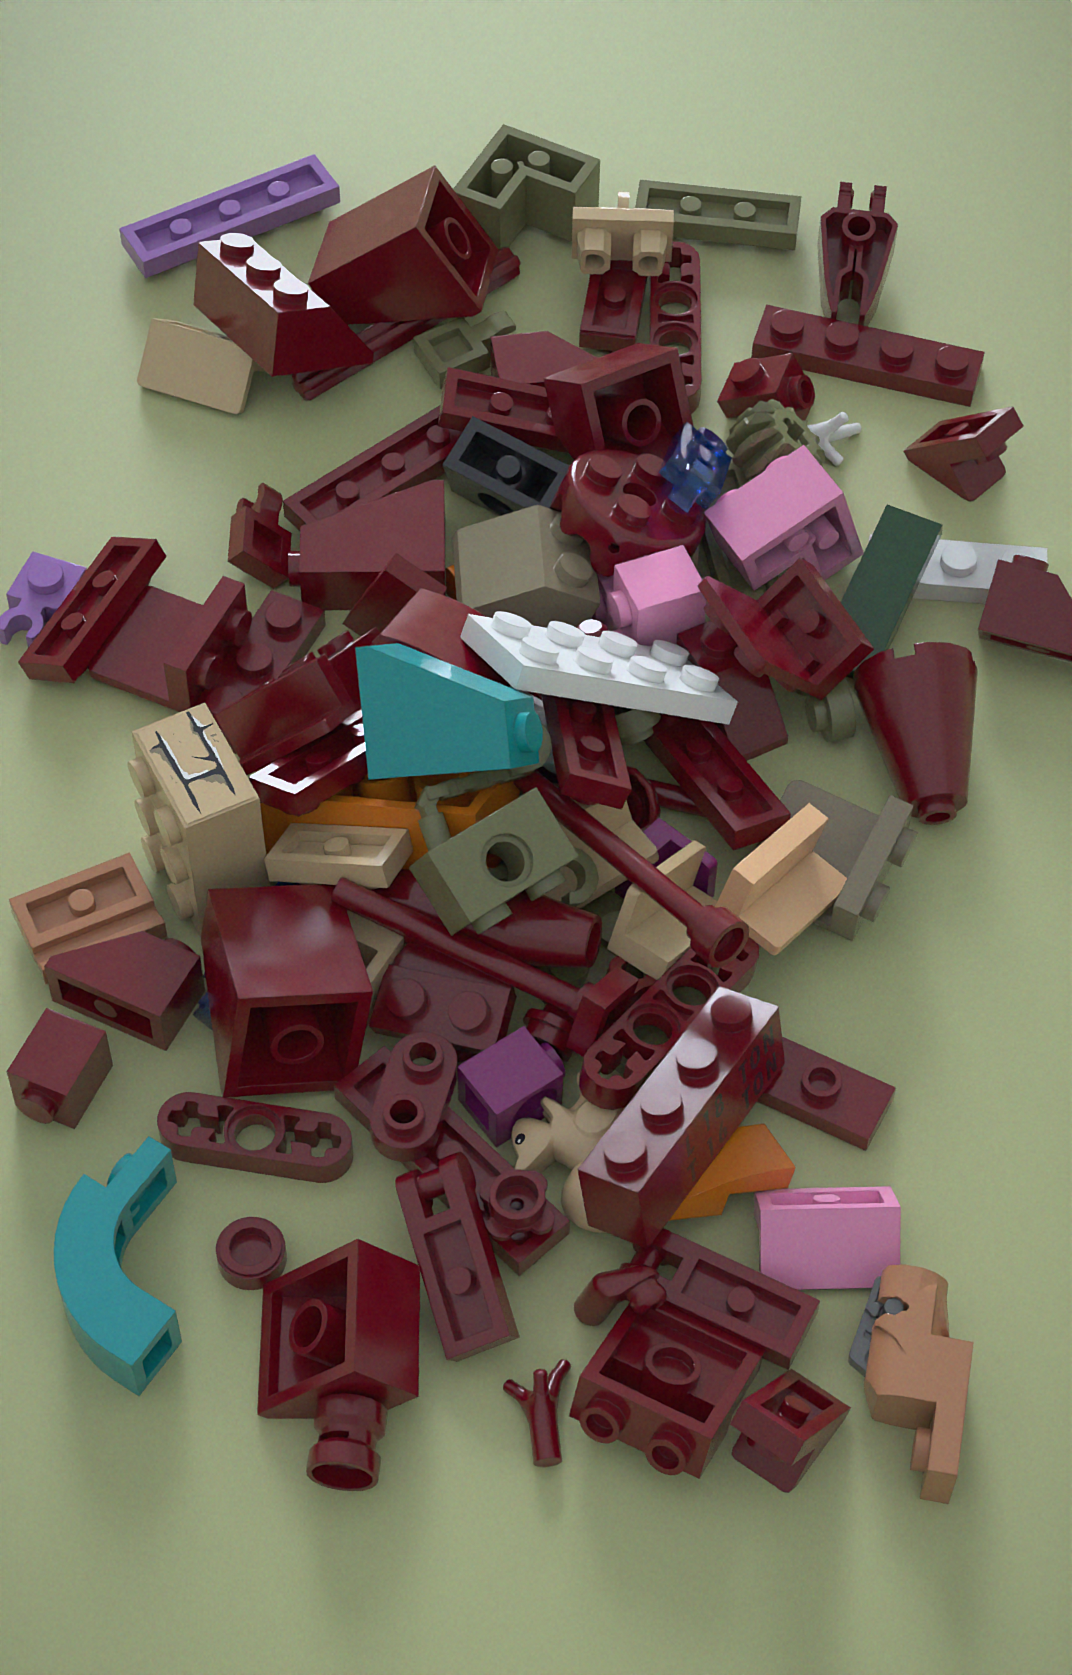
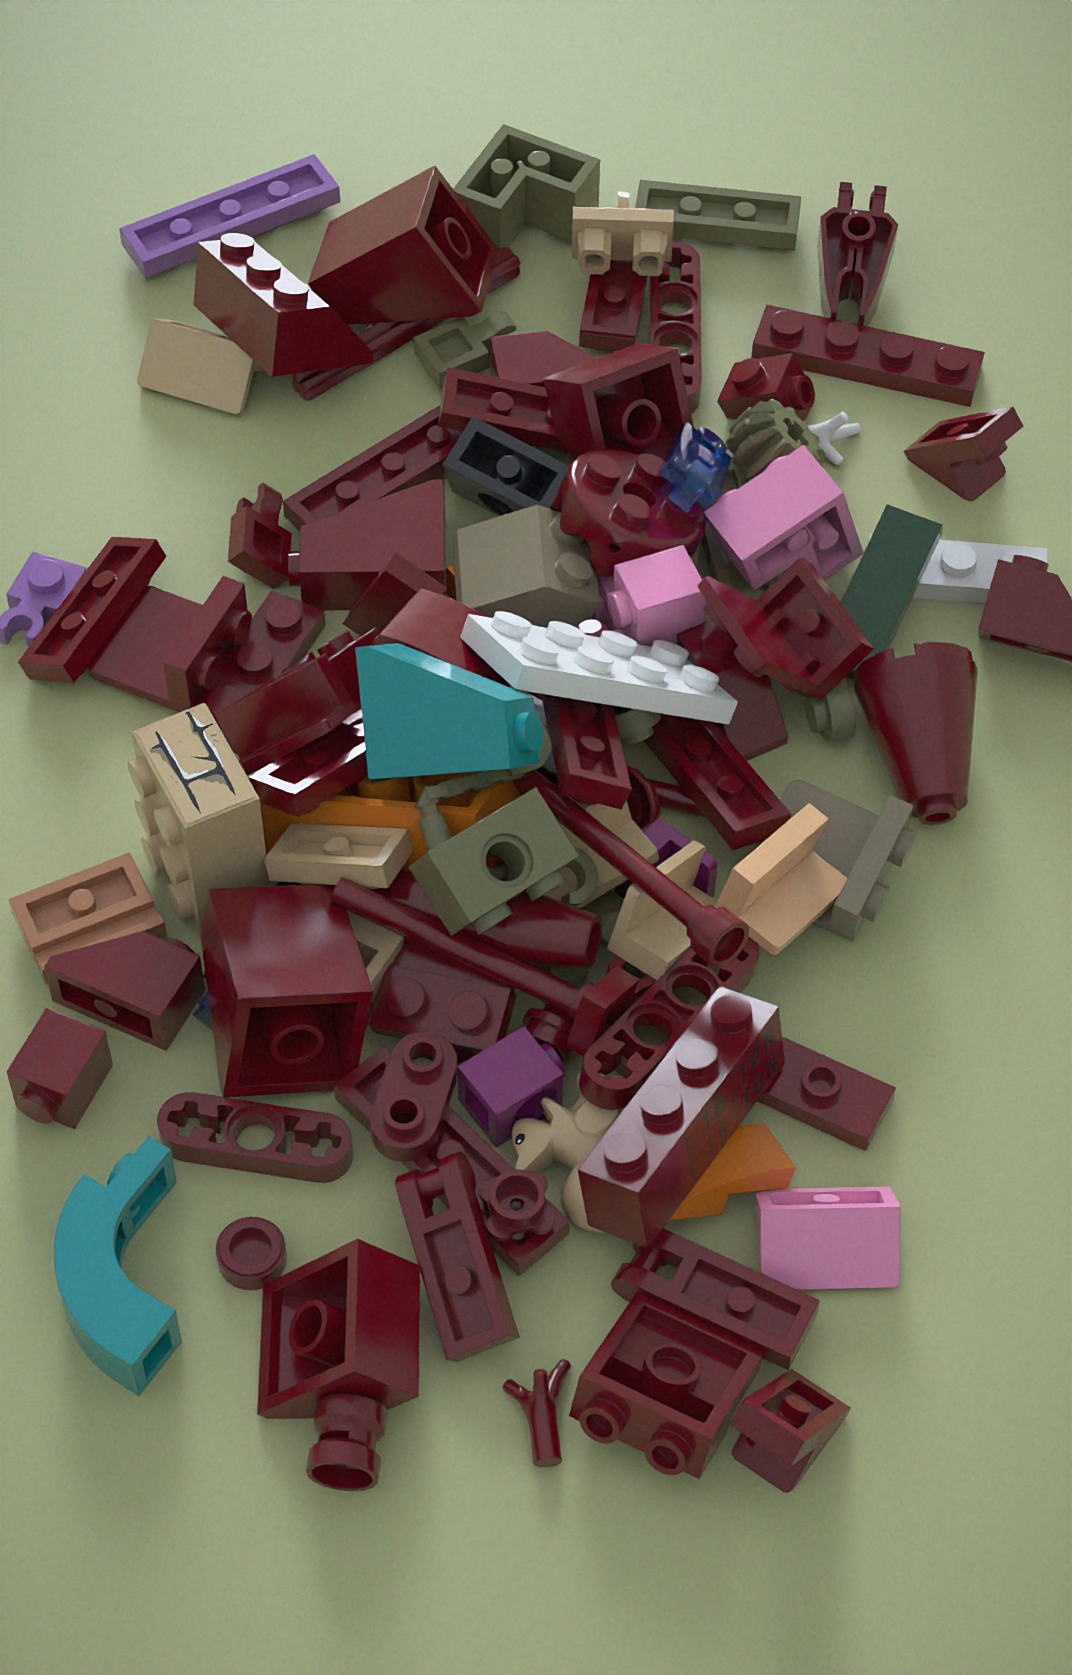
(611, 1287): dark red arm -> none
(915, 1370): nougat plate -> none

